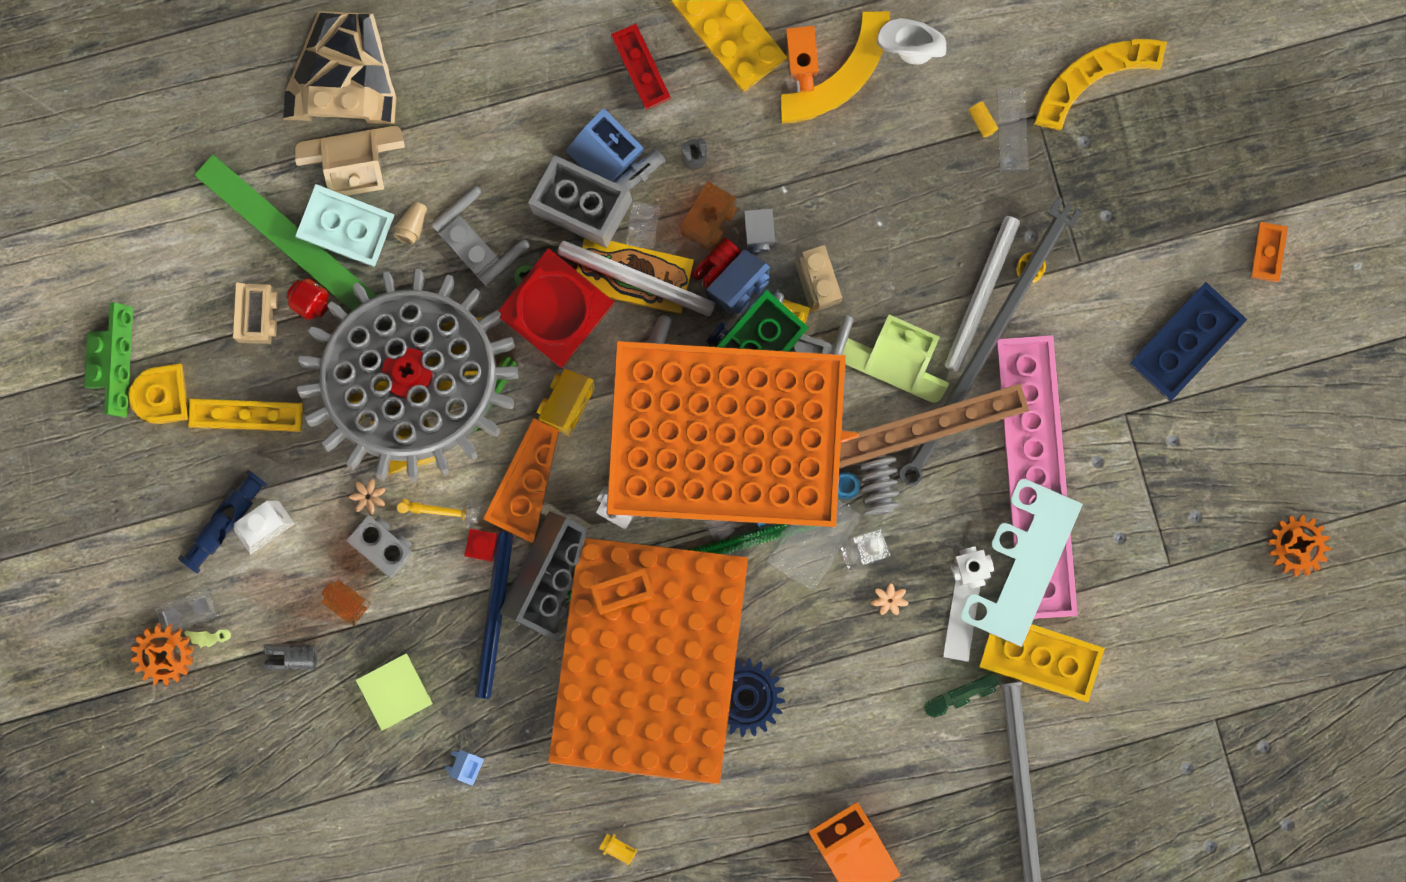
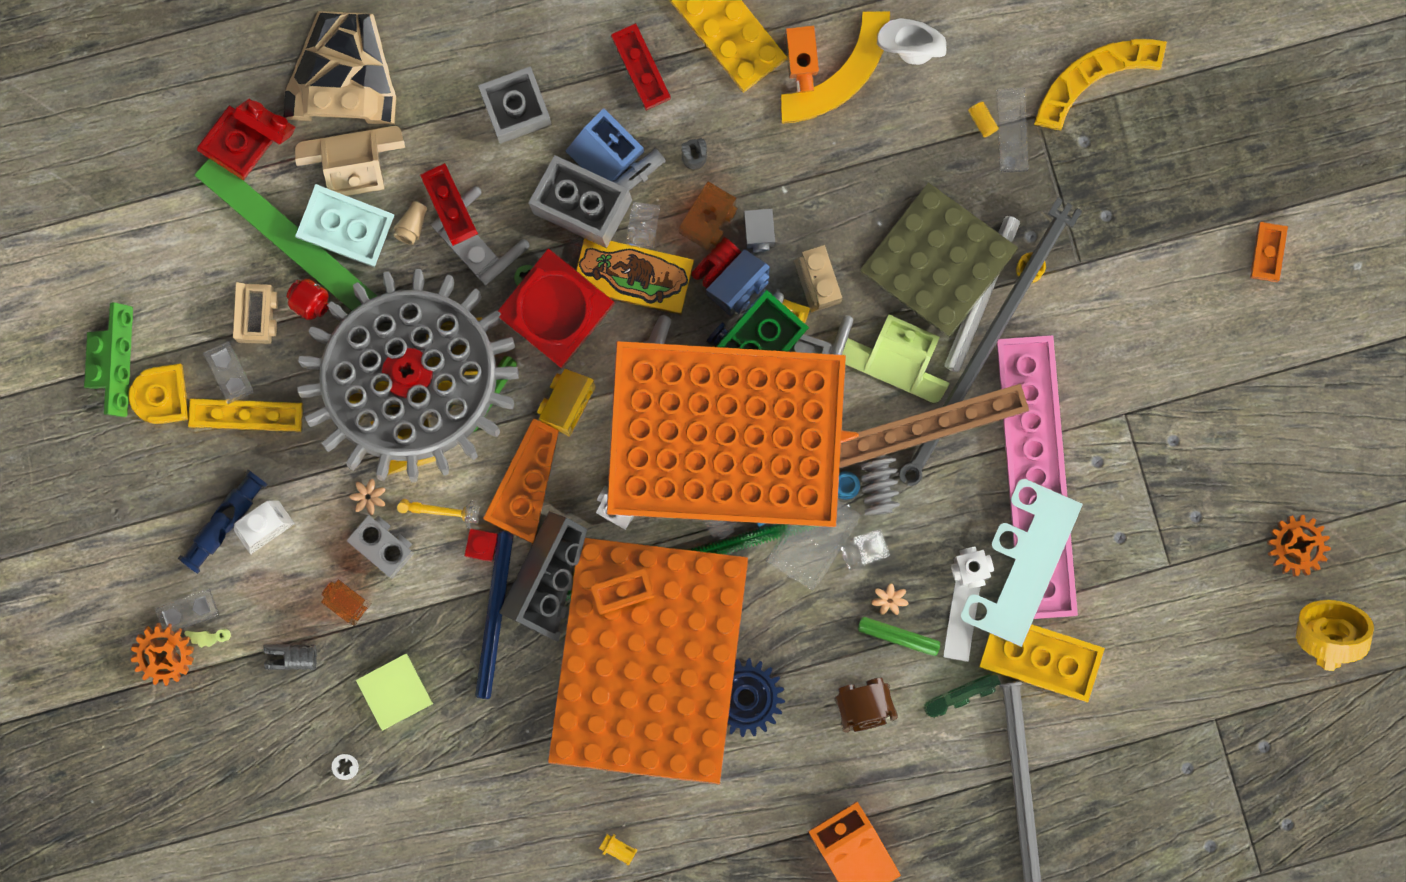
(228, 372): none -> clear piece
(234, 144): none -> red tile
(264, 121): none -> red plate
(353, 769): none -> white bush
(449, 204): none -> red plate
(465, 767): light blue tile -> none
(515, 105): none -> light grey brick
(636, 278): white axle -> none
(865, 706): none -> reddish brown brick
(899, 636): none -> bright green axle
(939, 259): none -> olive plate
(1188, 341): dark blue plate -> none
(1336, 621): none -> yellow piece

